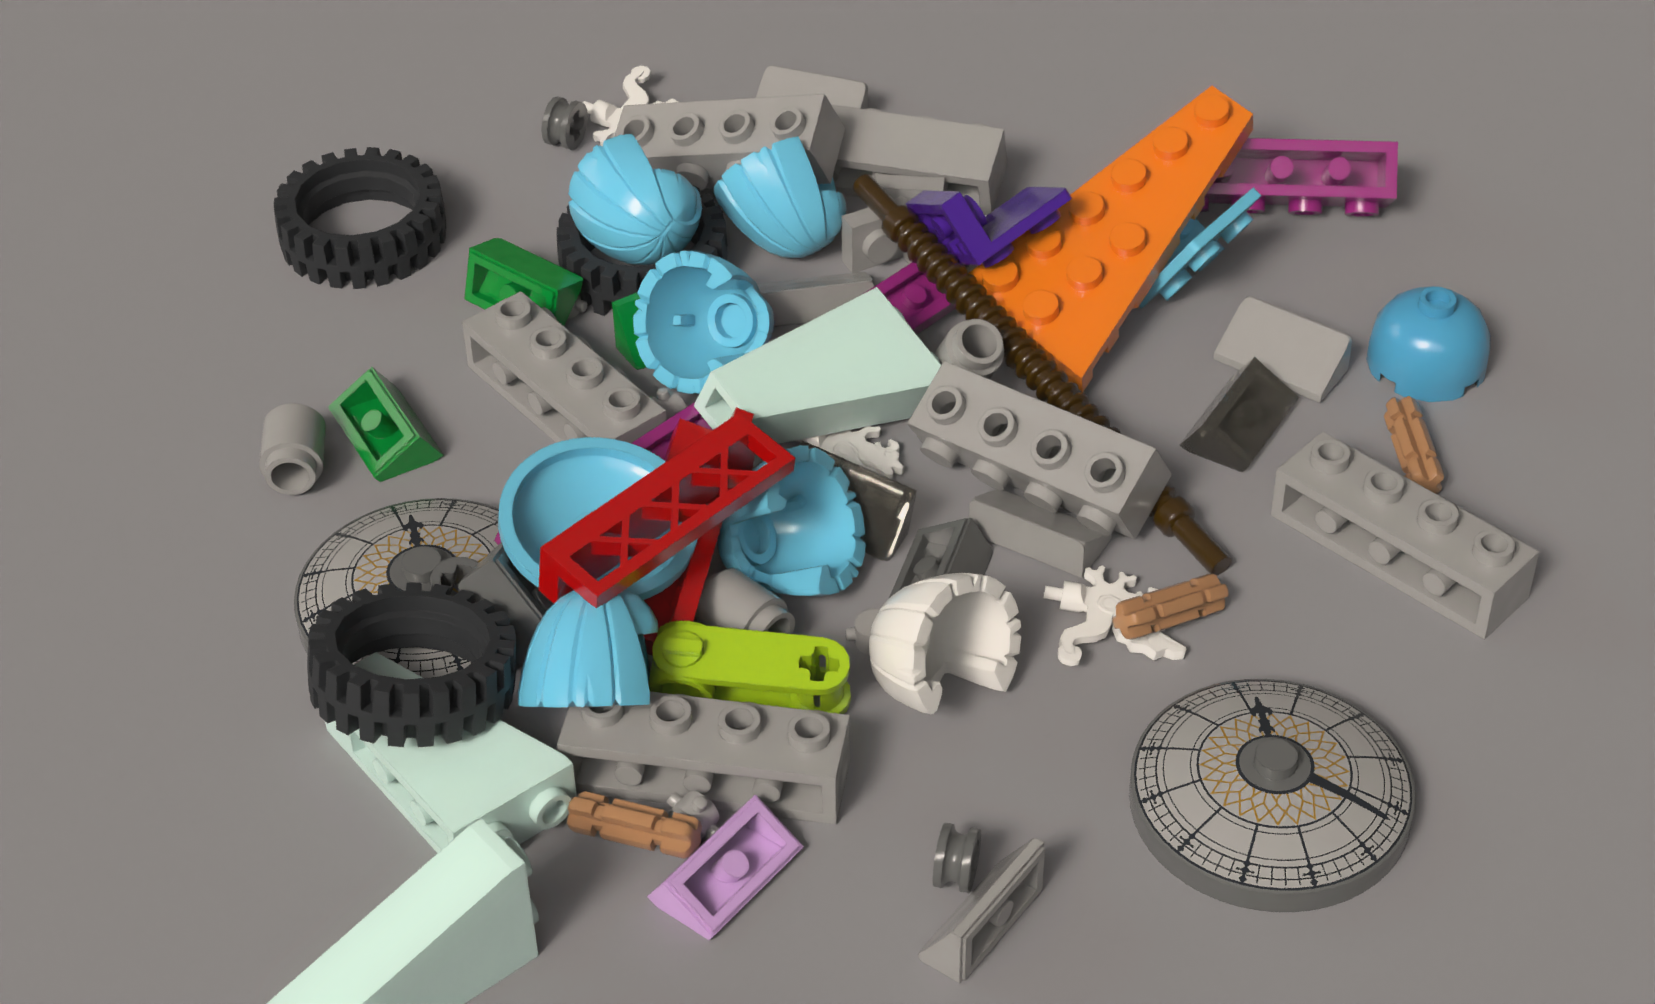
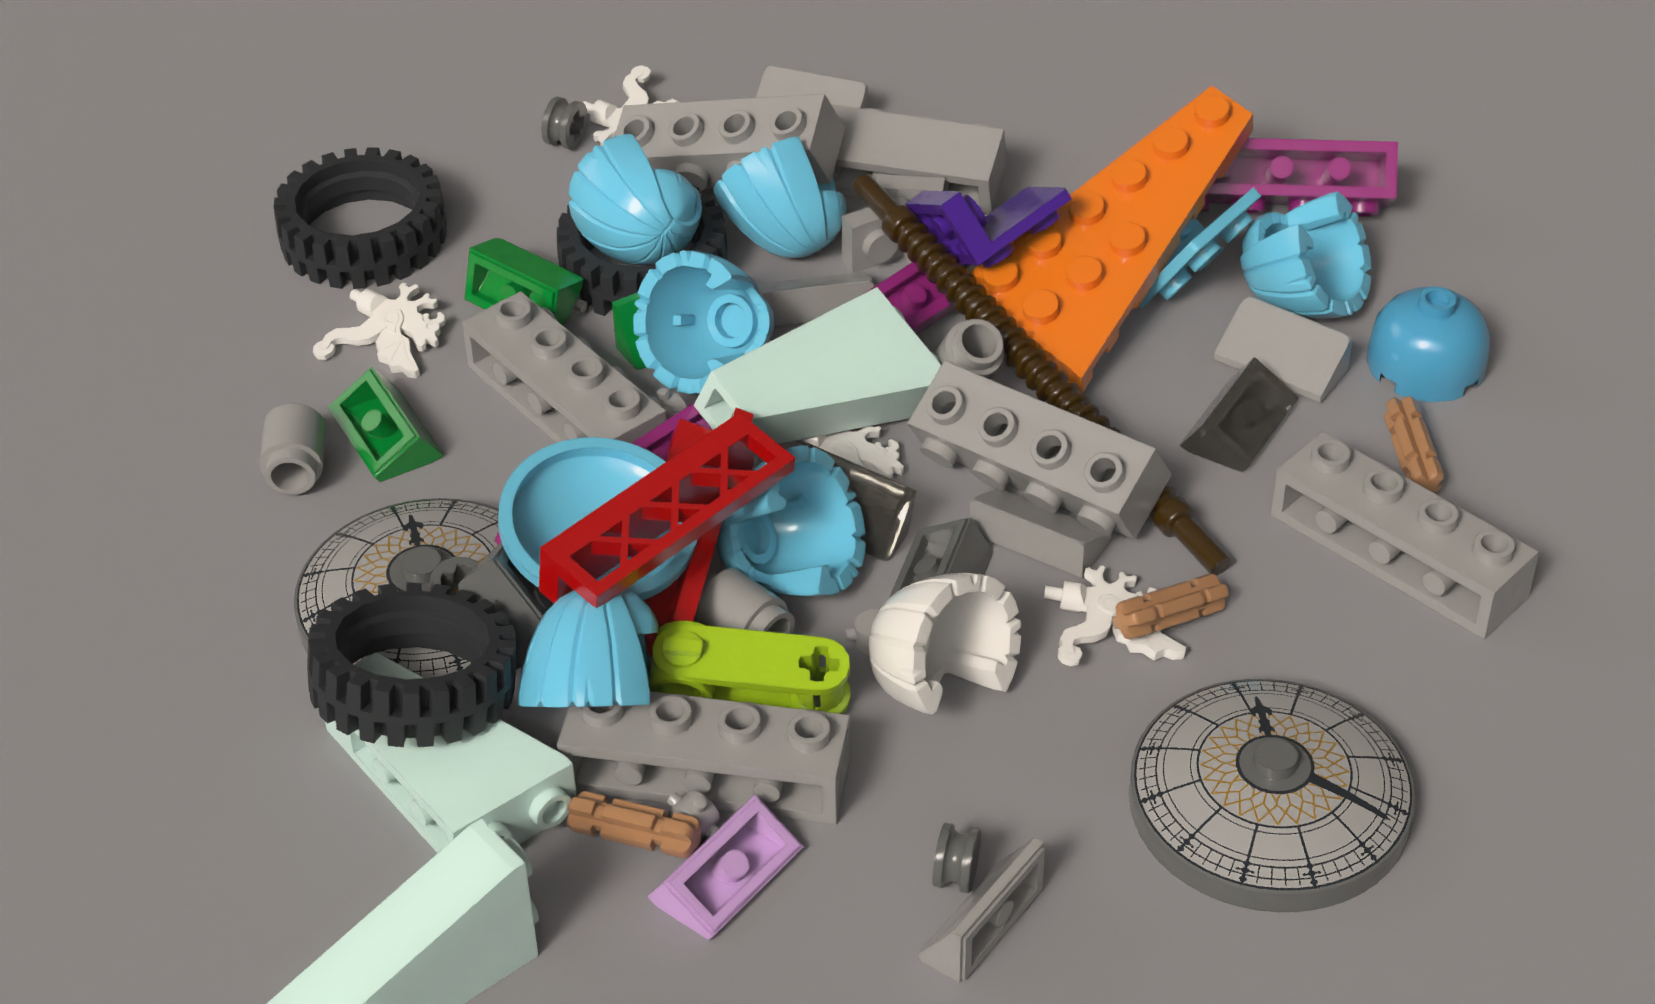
(385, 326): none -> white piece
(1309, 259): none -> medium azure hair

